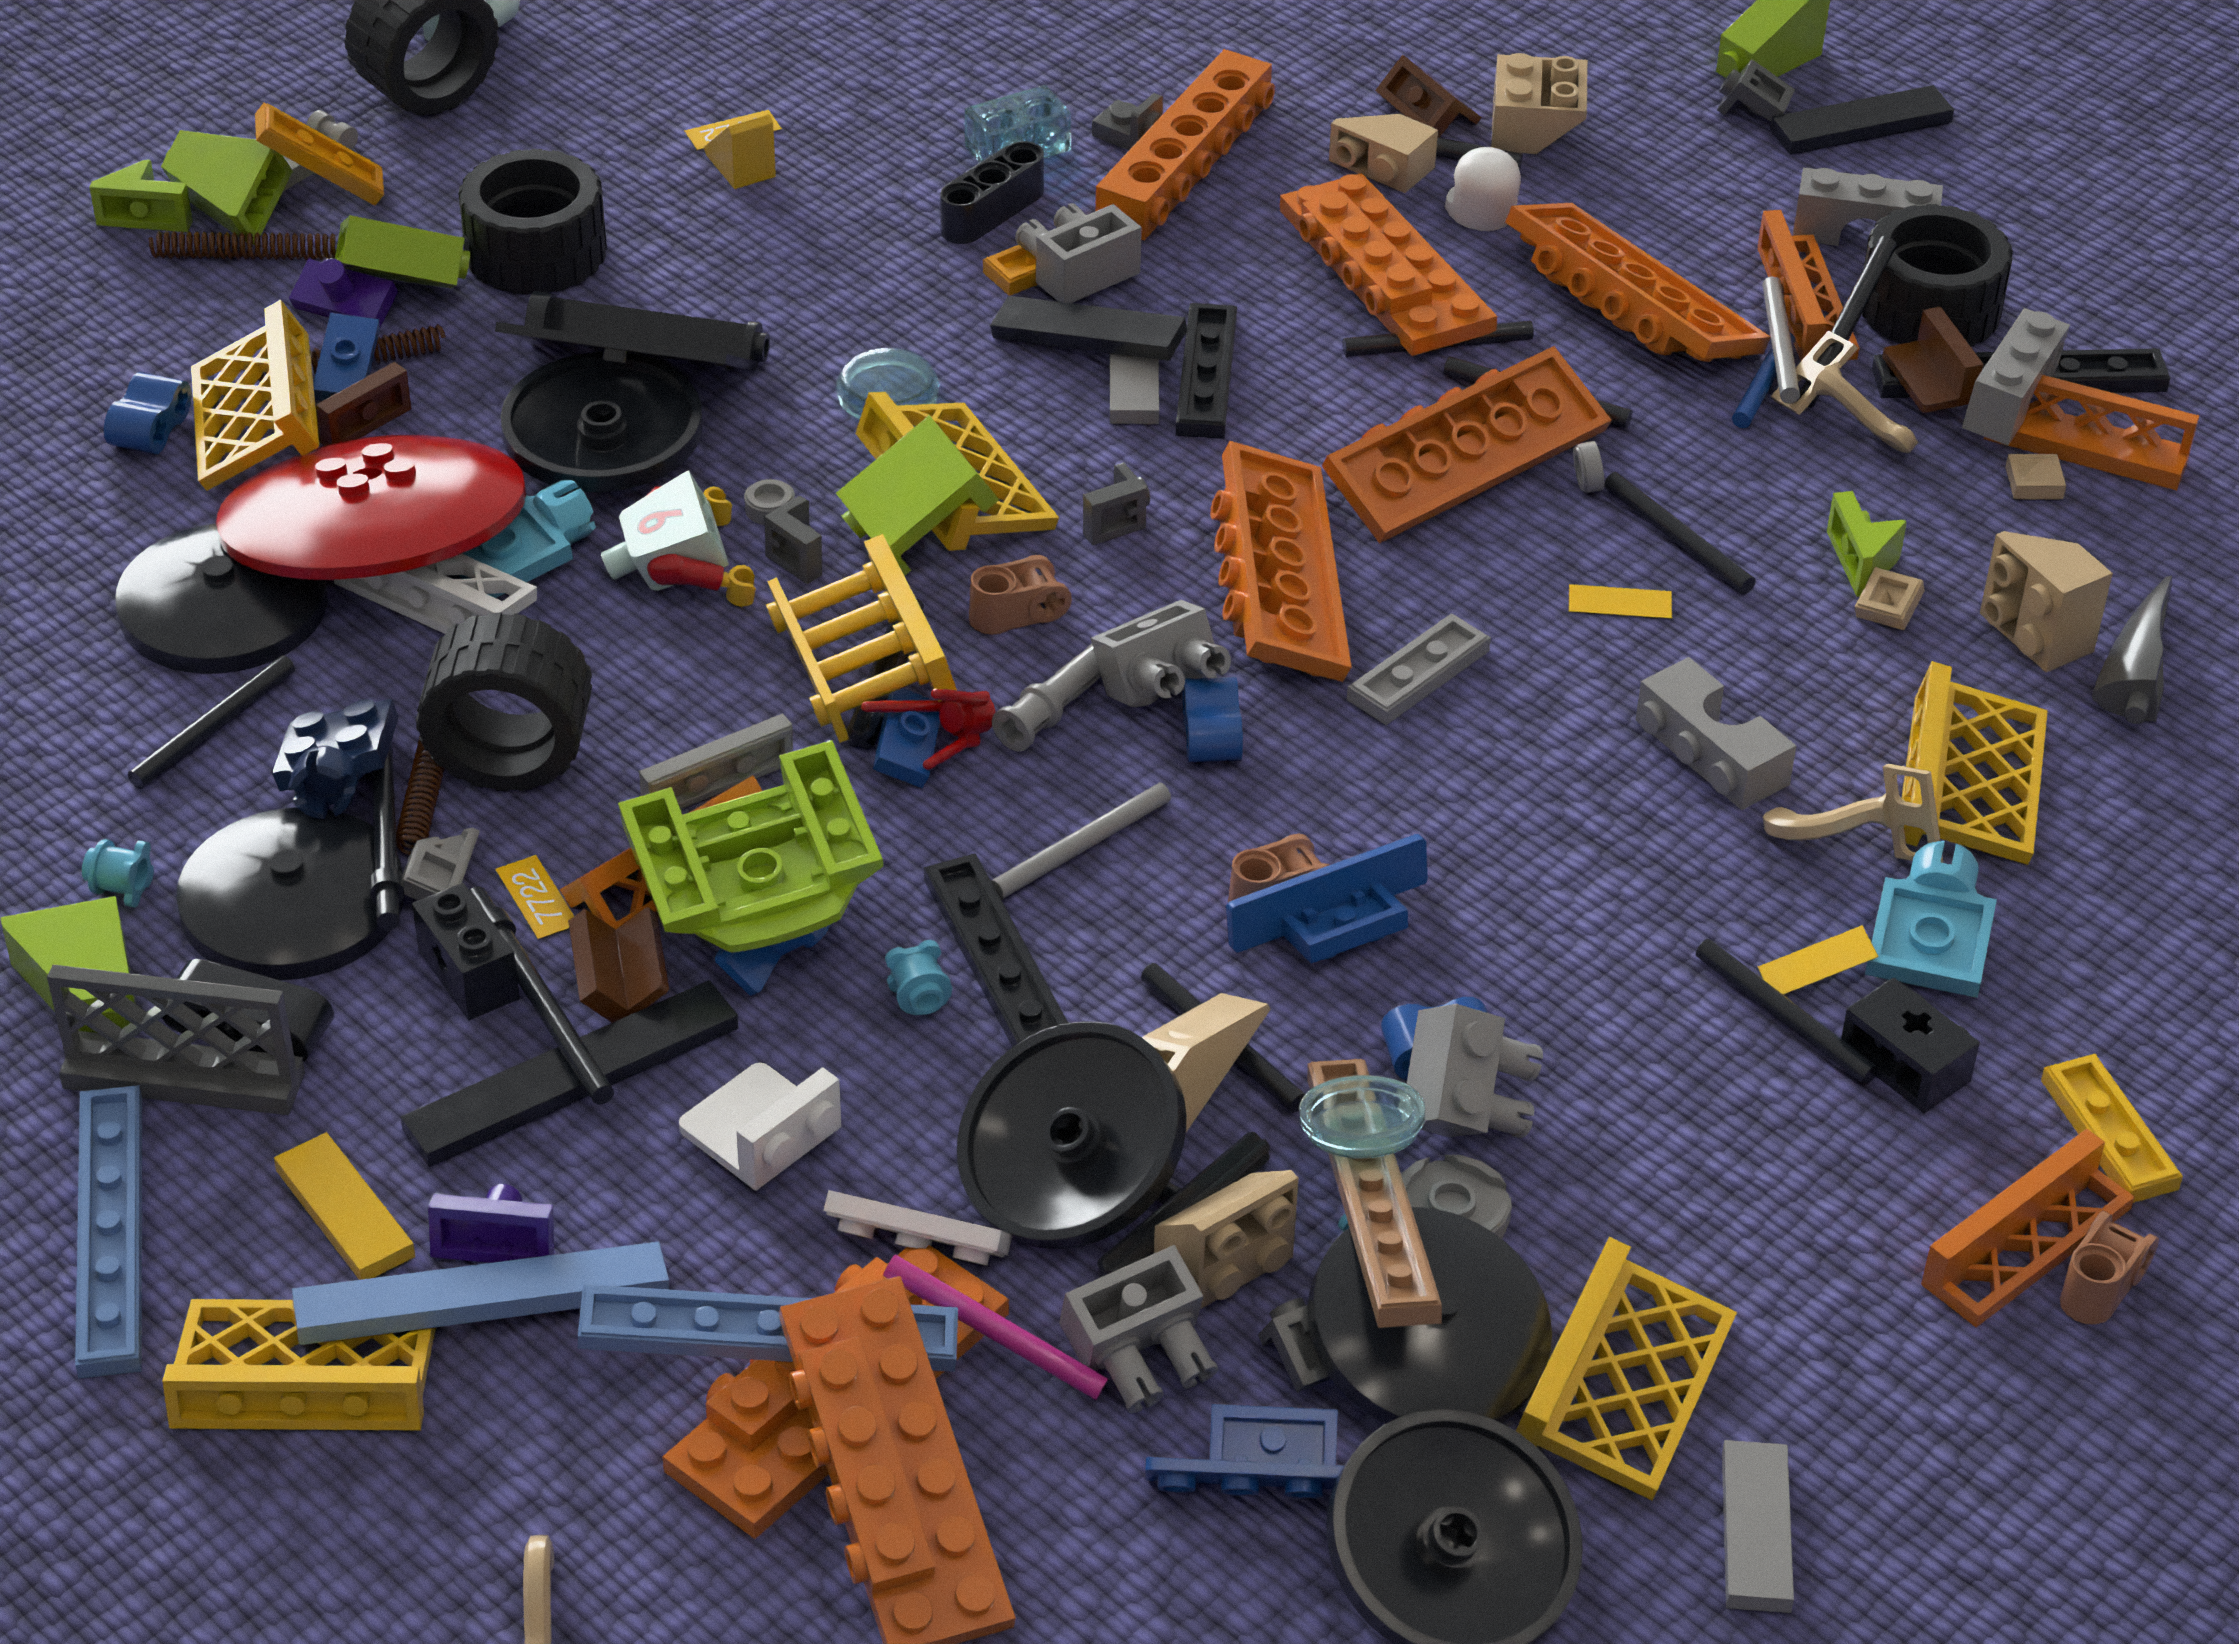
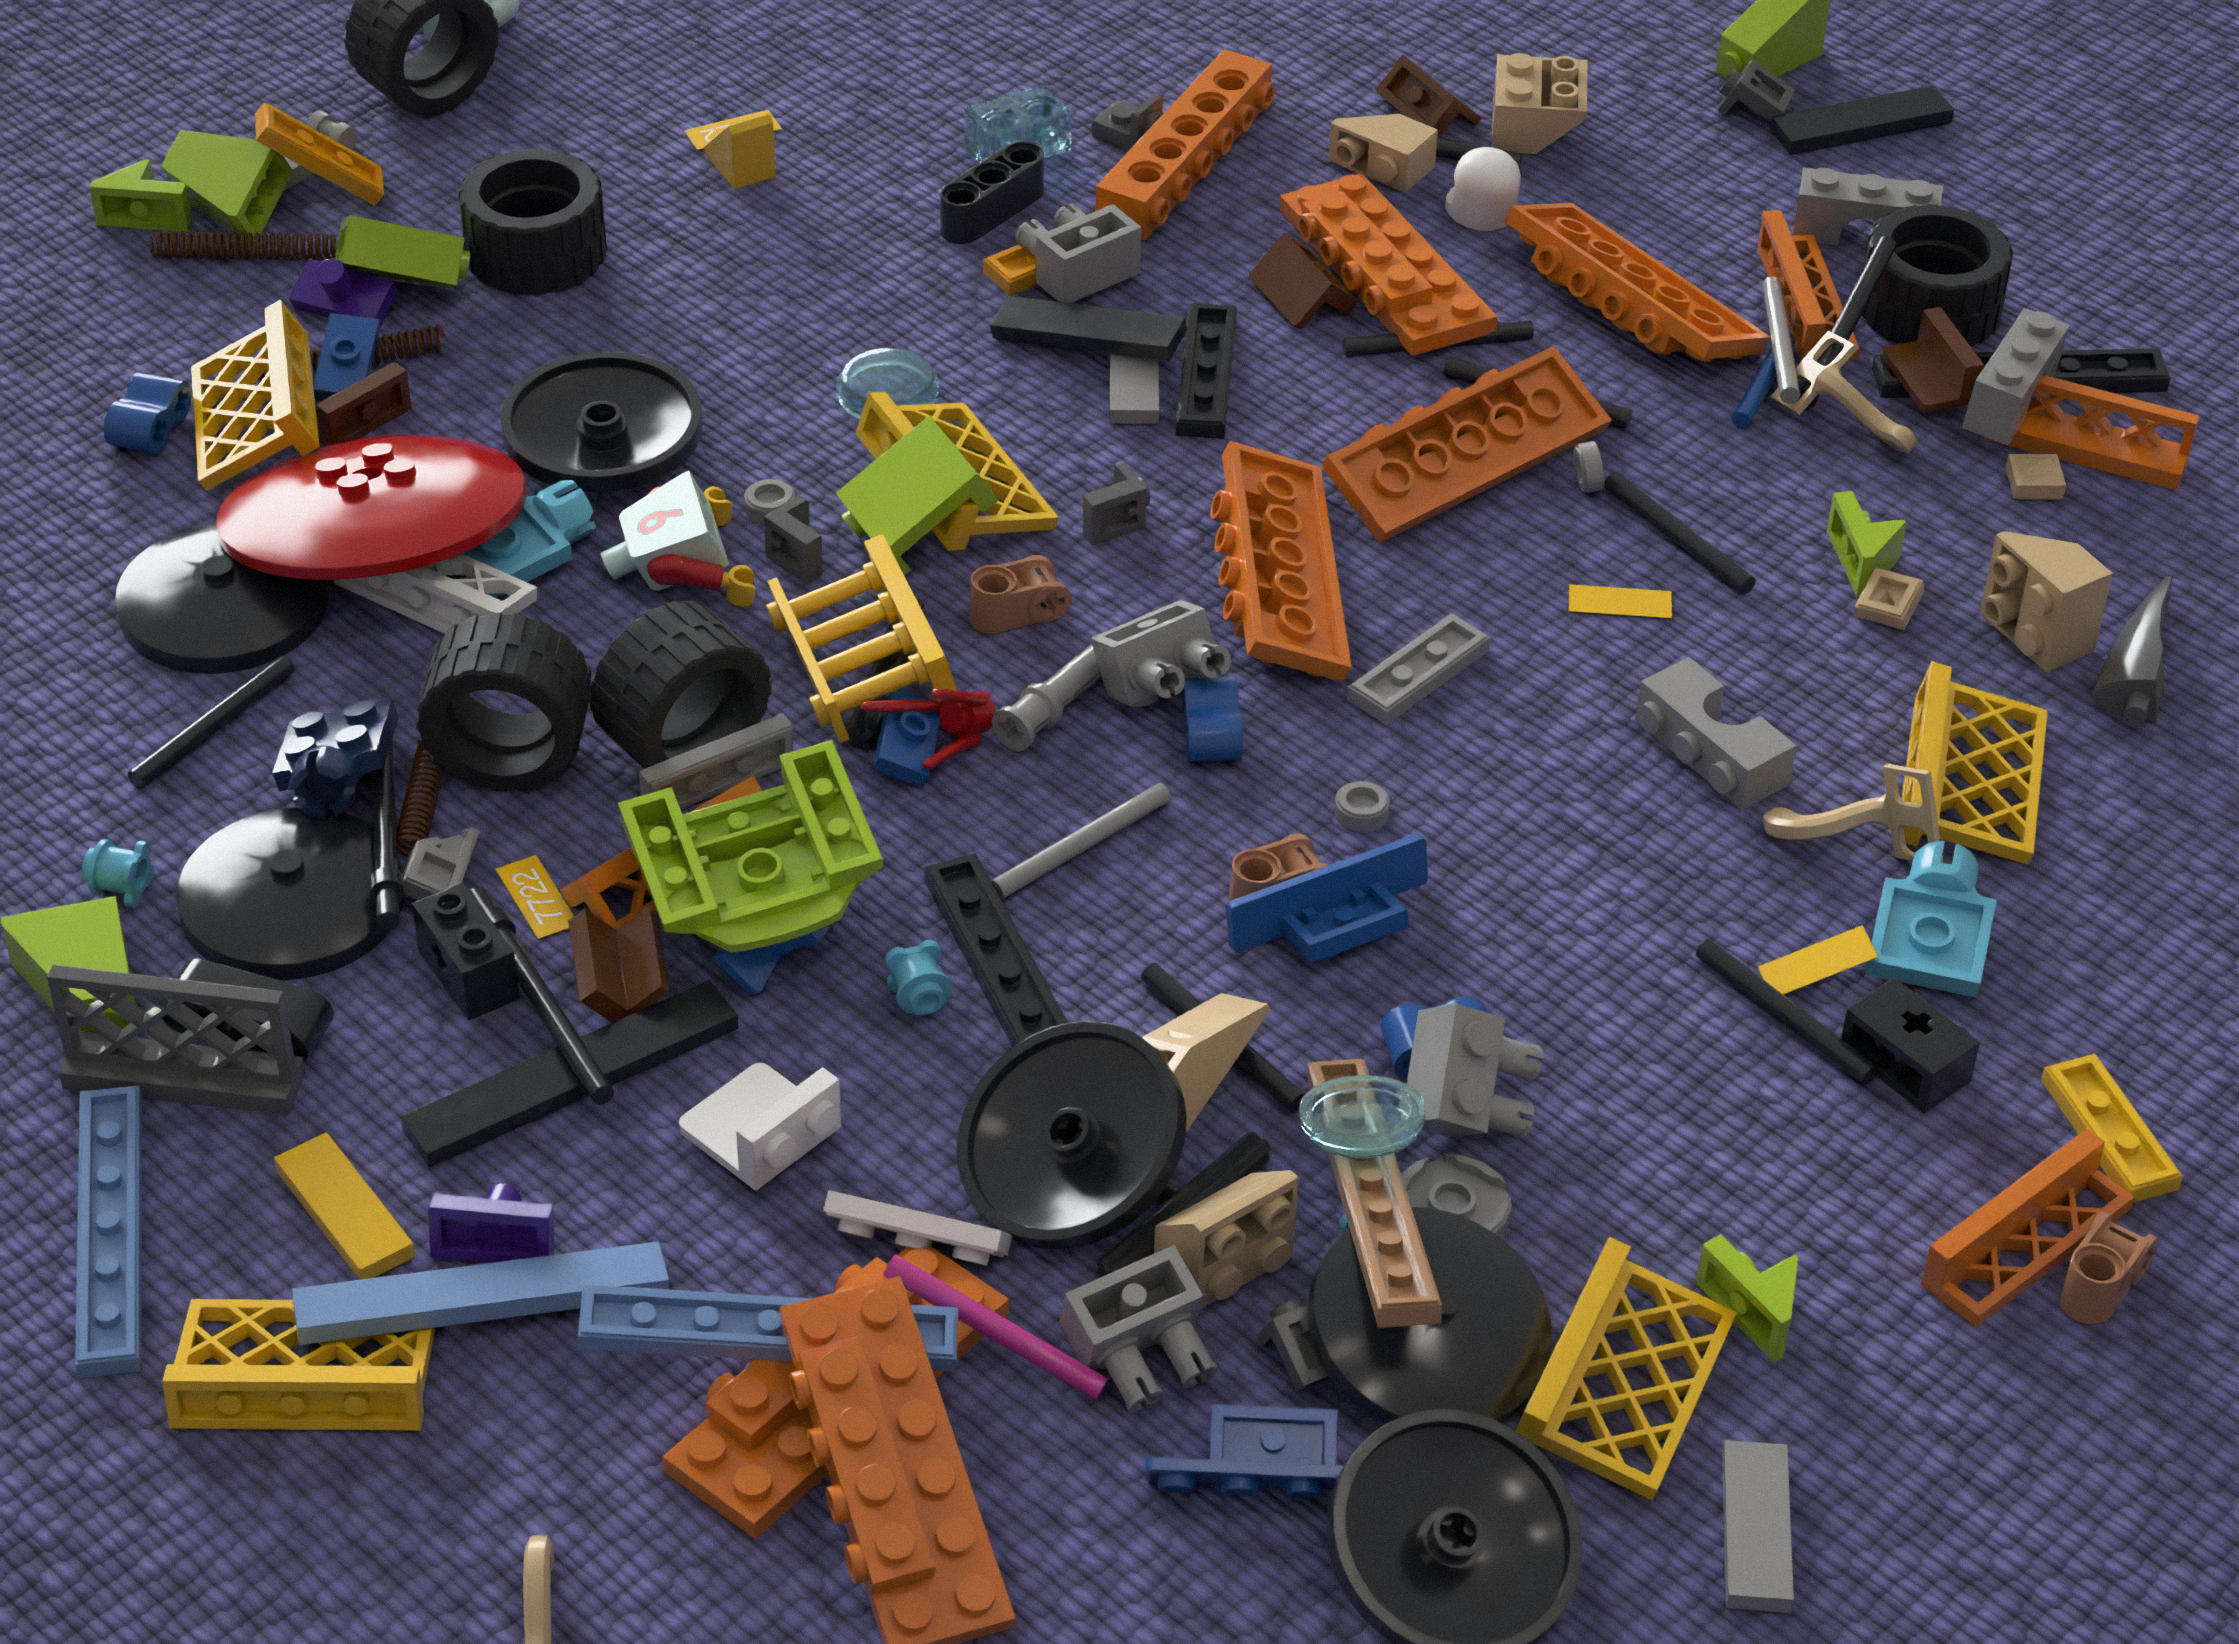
(641, 332): black door -> none
(677, 683): none -> black tyre
(1299, 282): none -> reddish brown panel
(1361, 806): none -> light grey tile
(1760, 1299): none -> lime slope

